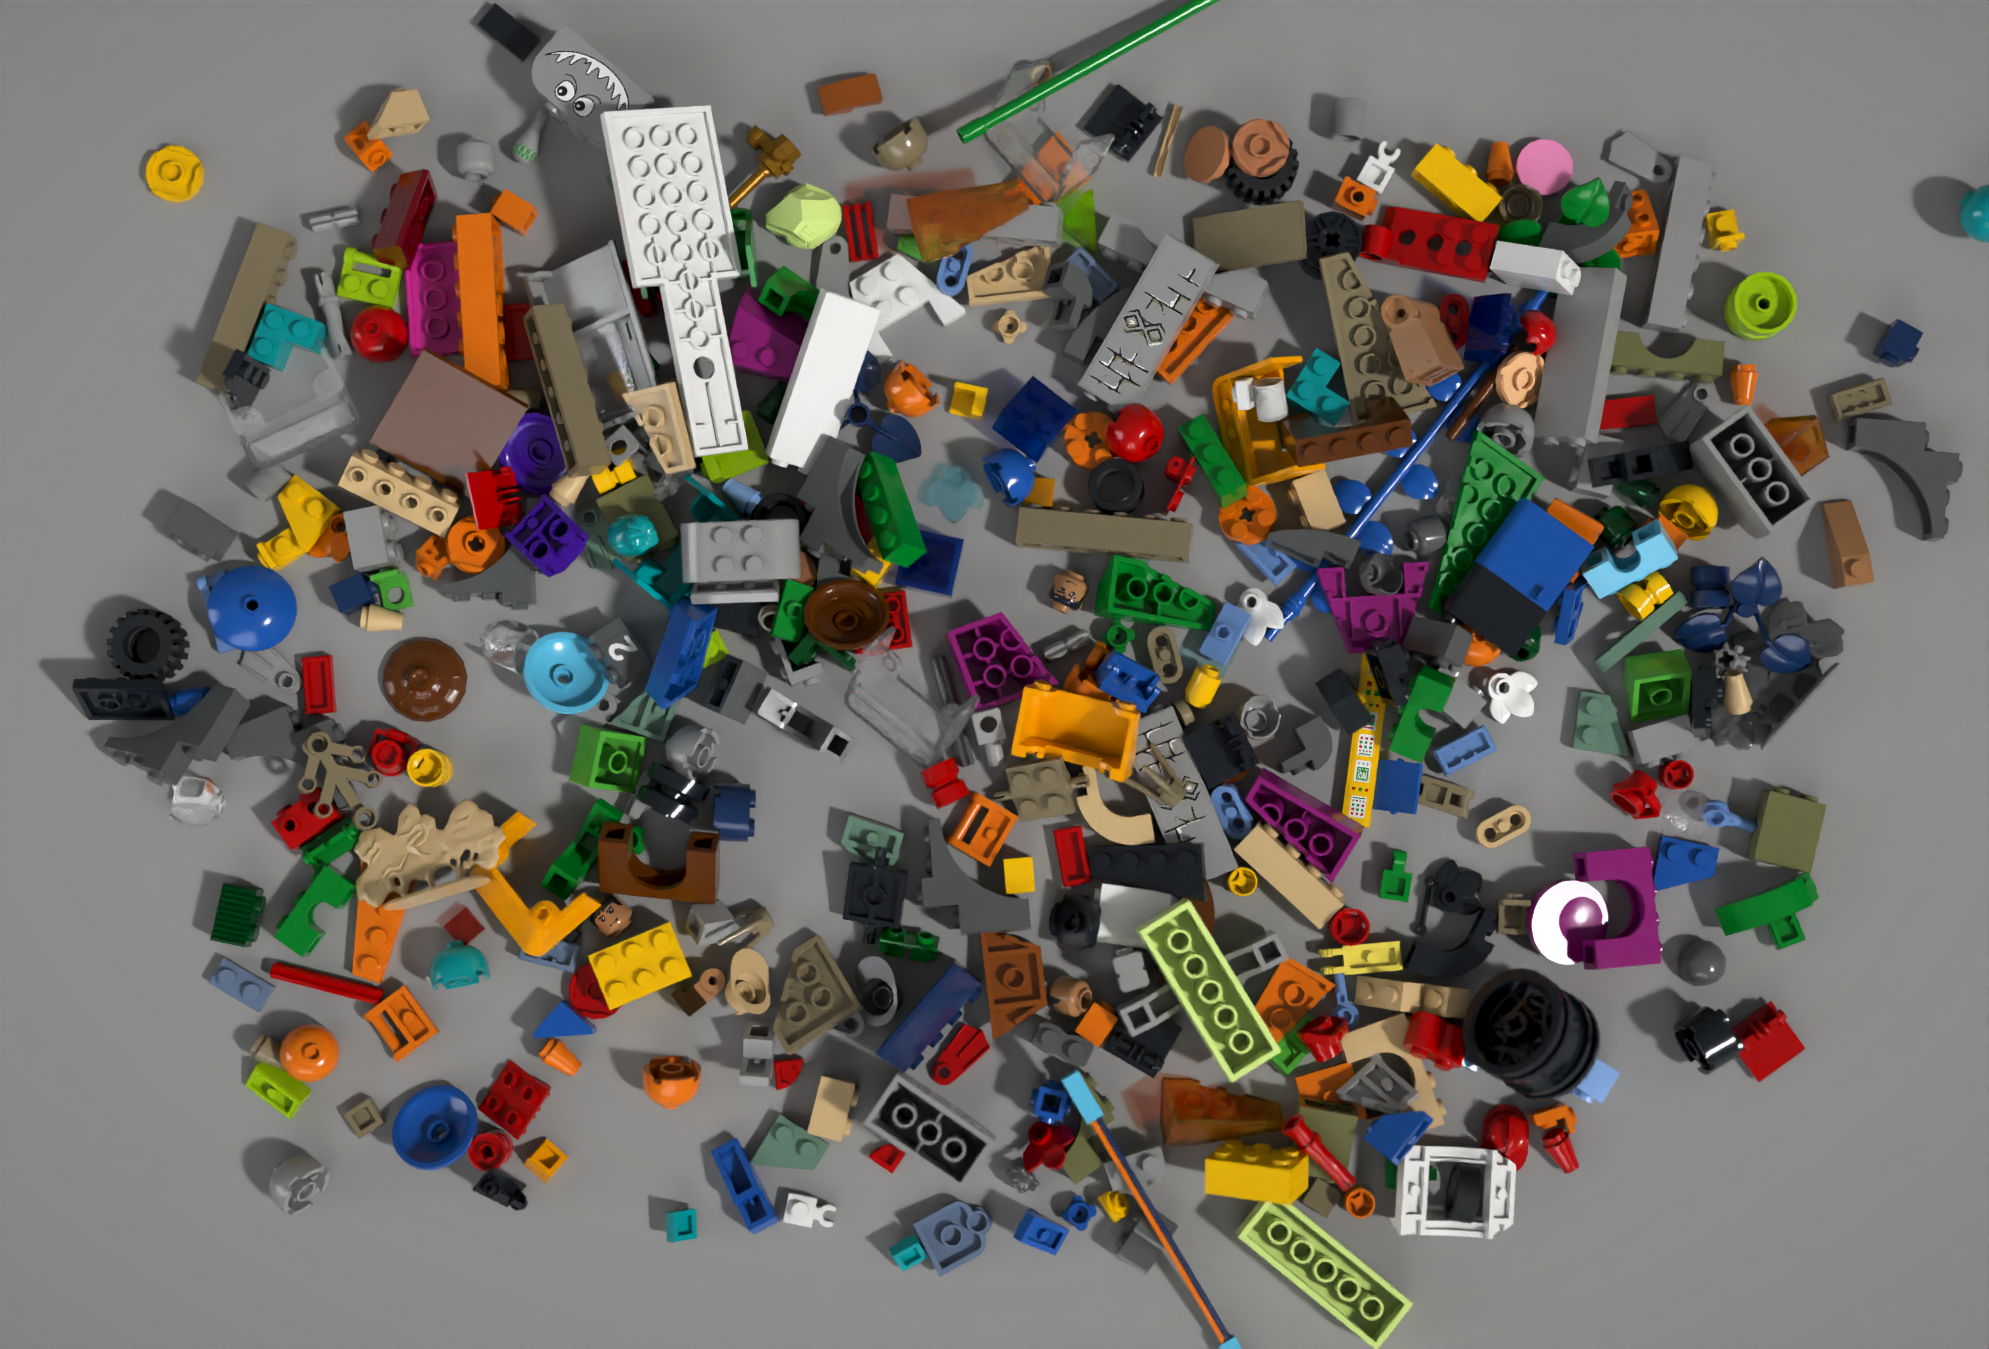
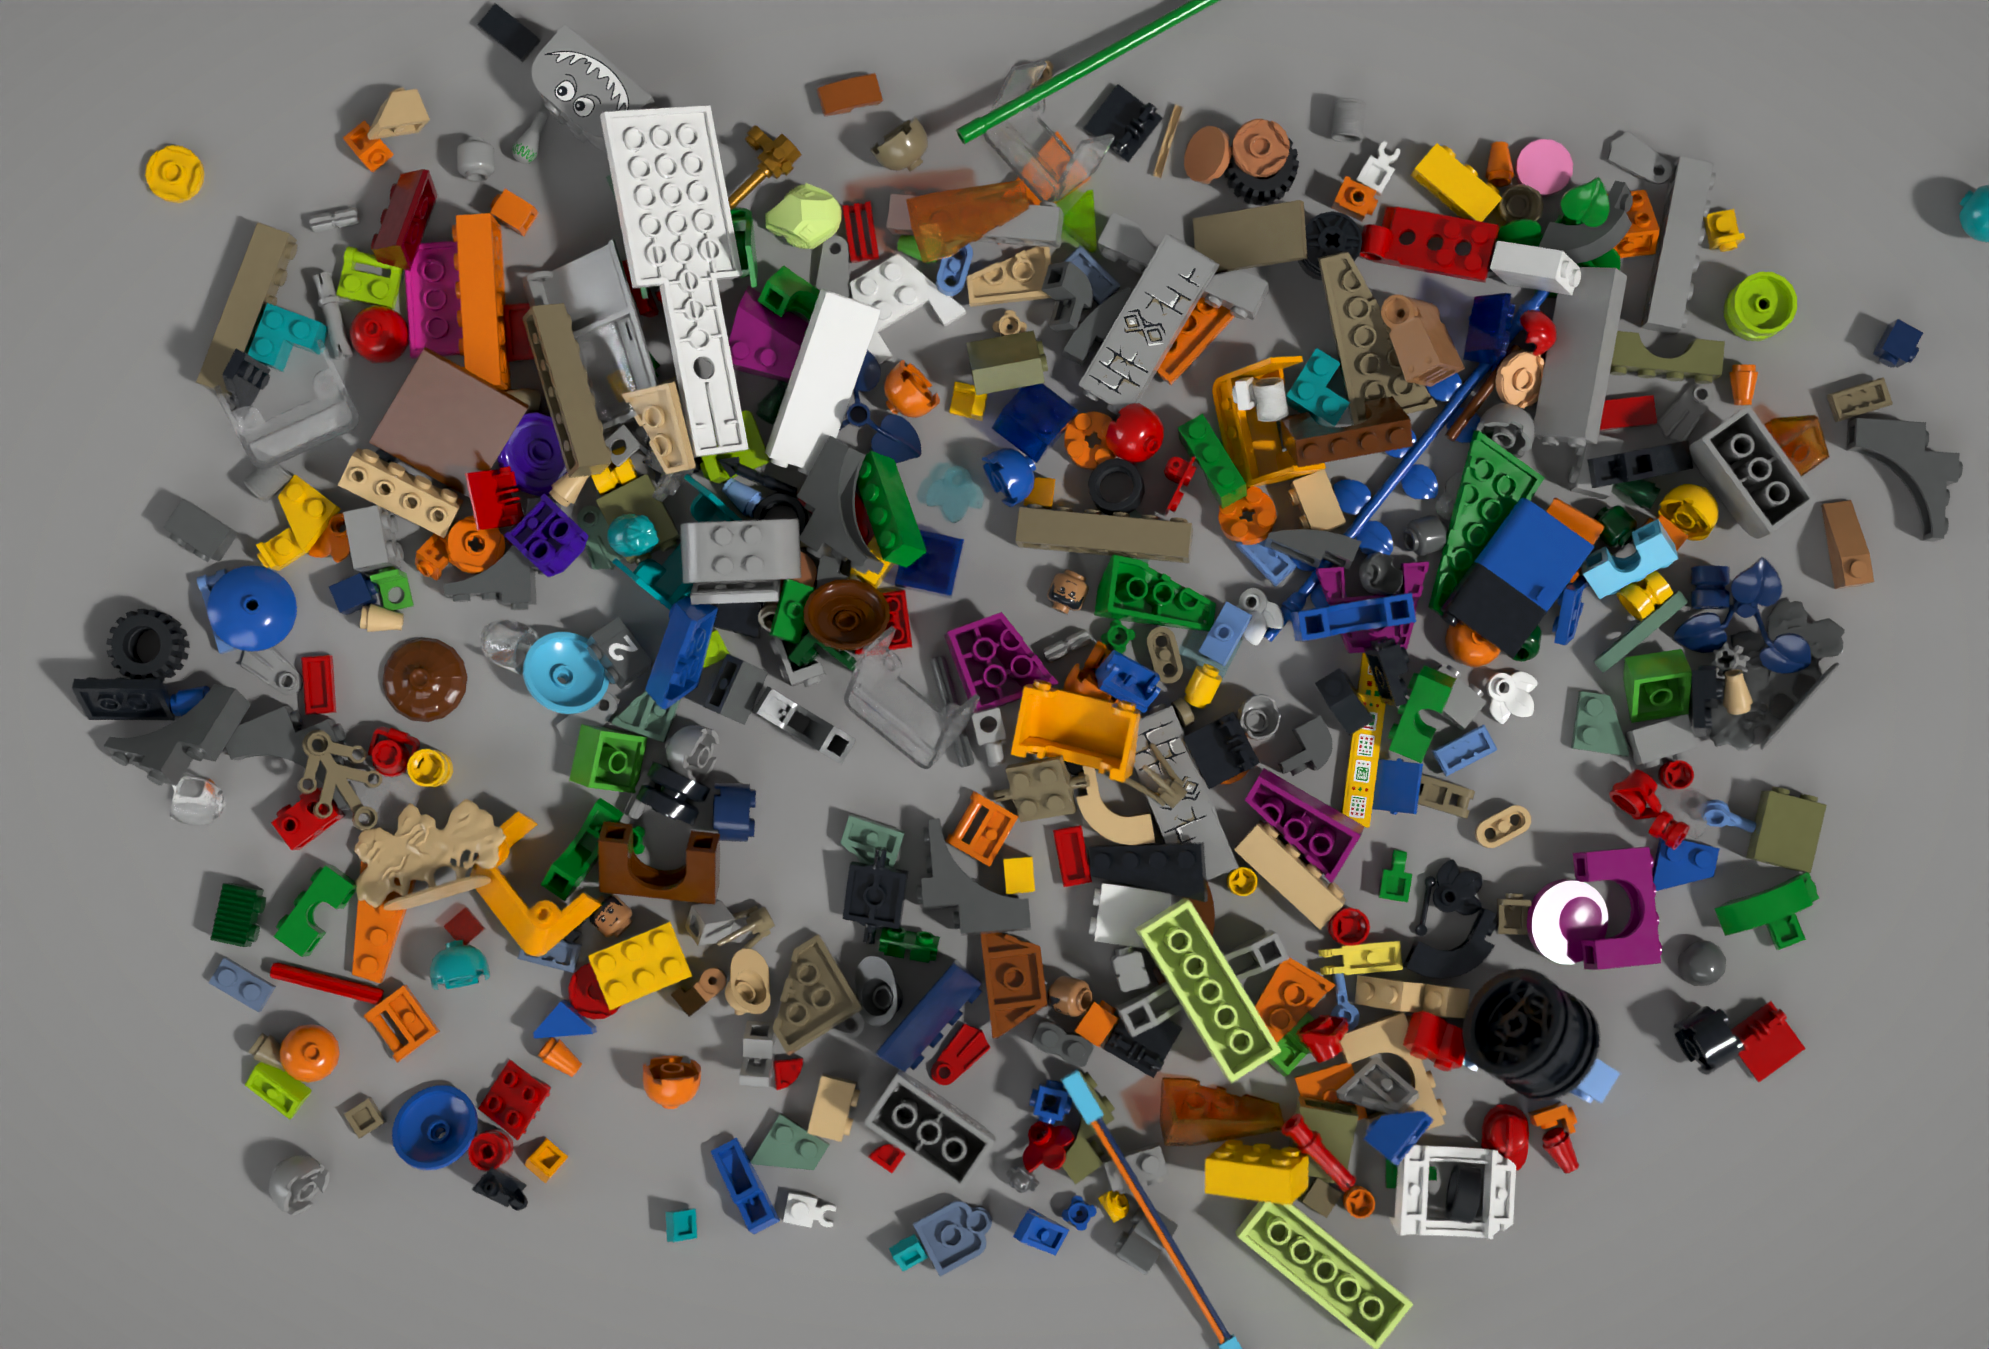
(331, 844): green hinge -> none
(733, 466): none -> black piece
(945, 783): red wheel -> none
(1006, 362): none -> olive brick
(1088, 922): black plate -> none
(1229, 810): medium blue plate -> none
(1353, 617): none -> blue arch
(1437, 642): dark grey brick -> none
(1455, 323): red plate -> none
(1669, 829): none -> red wheel

